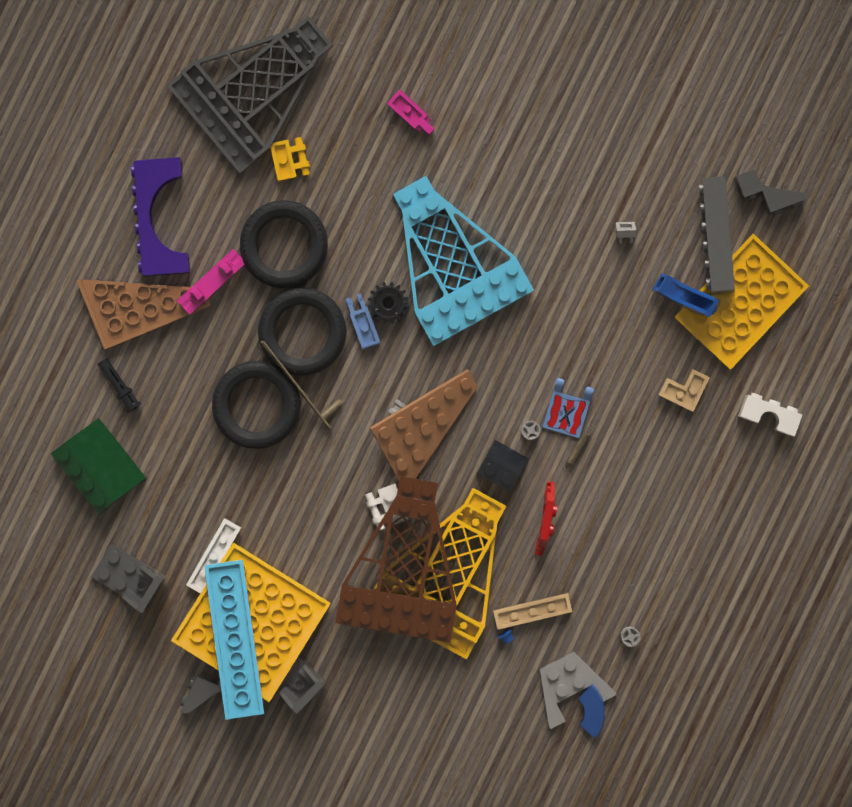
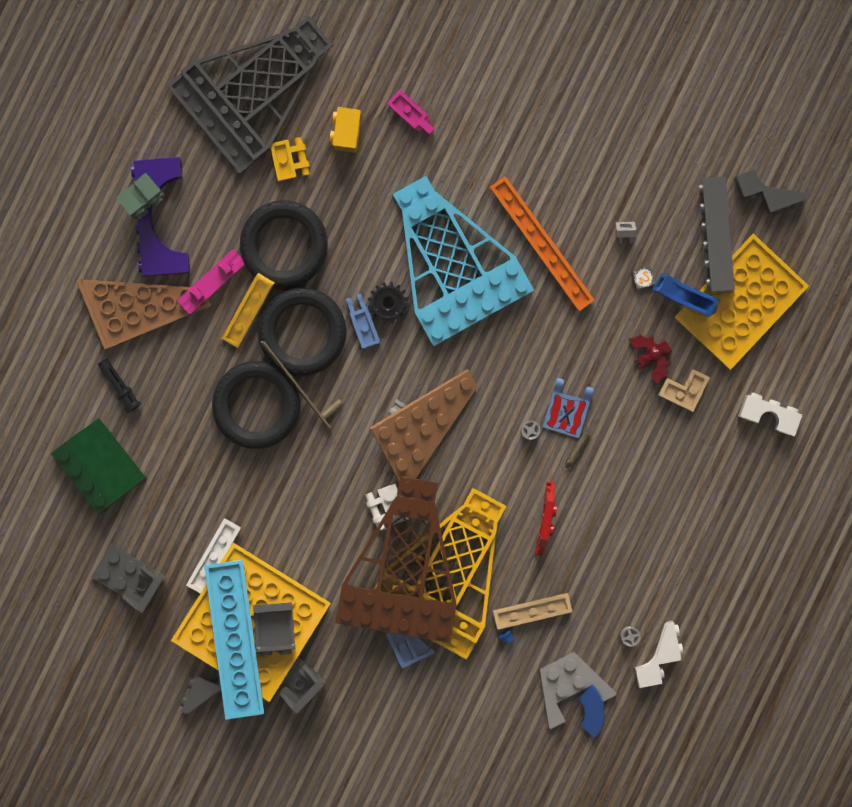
(140, 197): none -> sand green brick
(248, 310): none -> yellow tile
(274, 628): none -> dark grey panel
(347, 129): none -> yellow brick
(408, 648): none -> medium blue wing
(502, 465): black slope -> none
(542, 243): none -> orange plate
(643, 278): none -> tile
(655, 354): none -> dark red animal
(666, 652): none -> white arch

